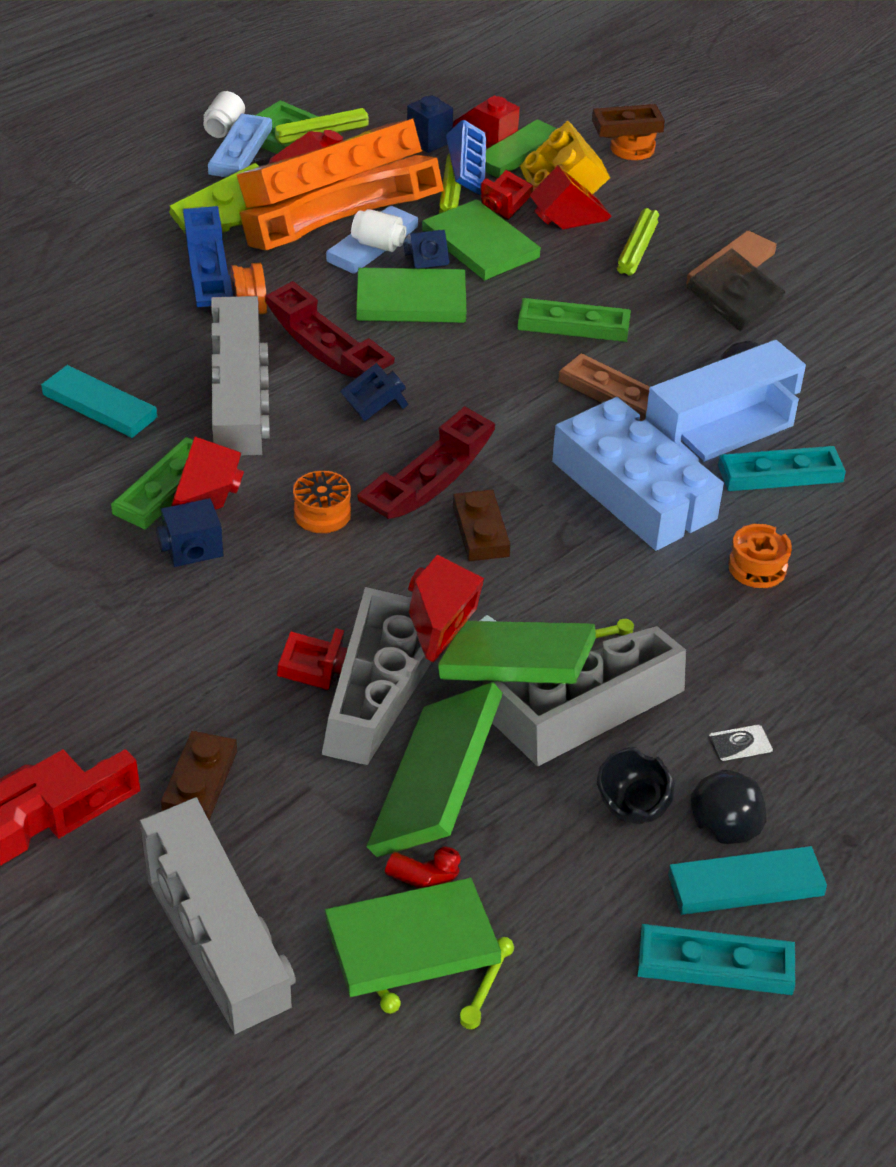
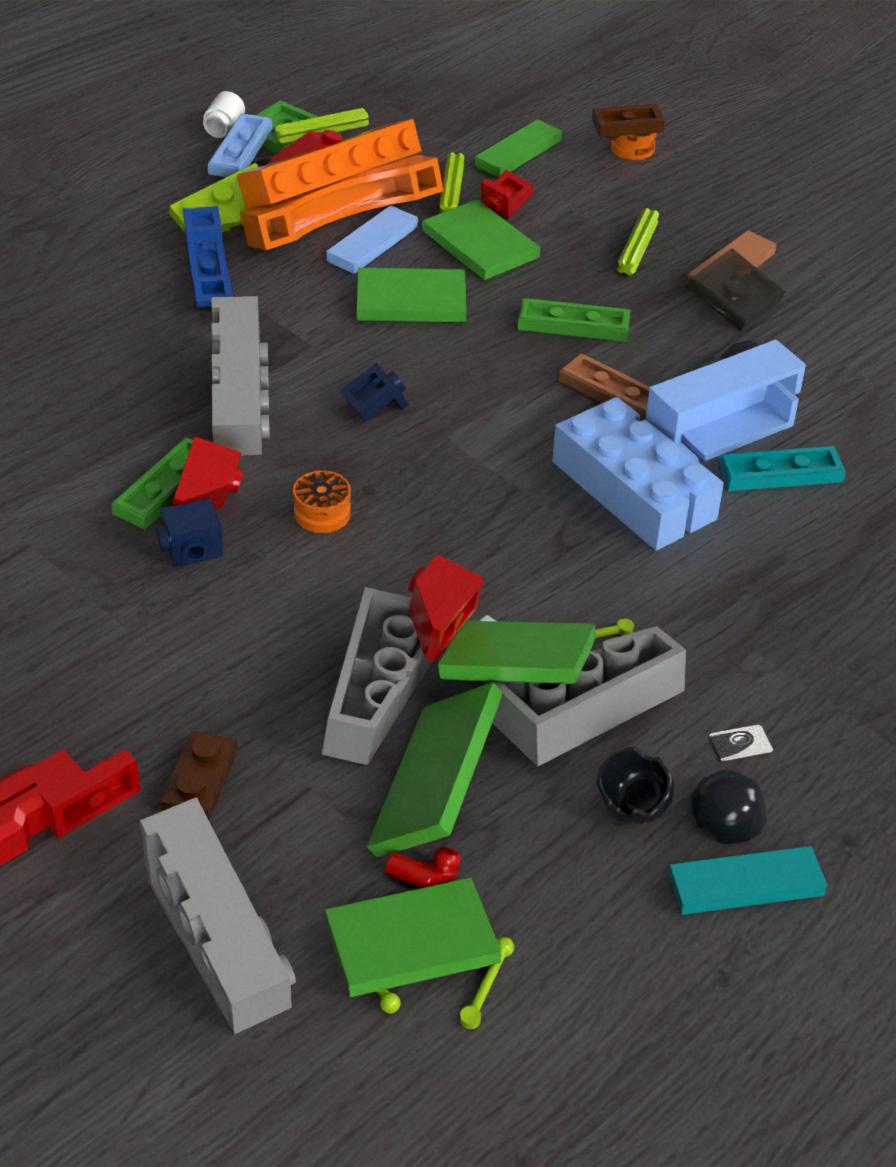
(99, 401): teal tile -> none
(250, 282): orange wheel -> none
(312, 659): red bracket -> none
(320, 337): dark red slope -> none
(378, 230): white brick -> none
(427, 249): dark blue bracket -> none
(432, 121): dark blue brick -> none
(433, 470): dark red slope -> none
(467, 153): blue slope -> none
(481, 525): reddish brown plate -> none
(494, 117): red slope -> none
(567, 202): red slope -> none
(572, 154): yellow slope -> none
(716, 959): teal tile -> none
(761, 553): orange wheel -> none

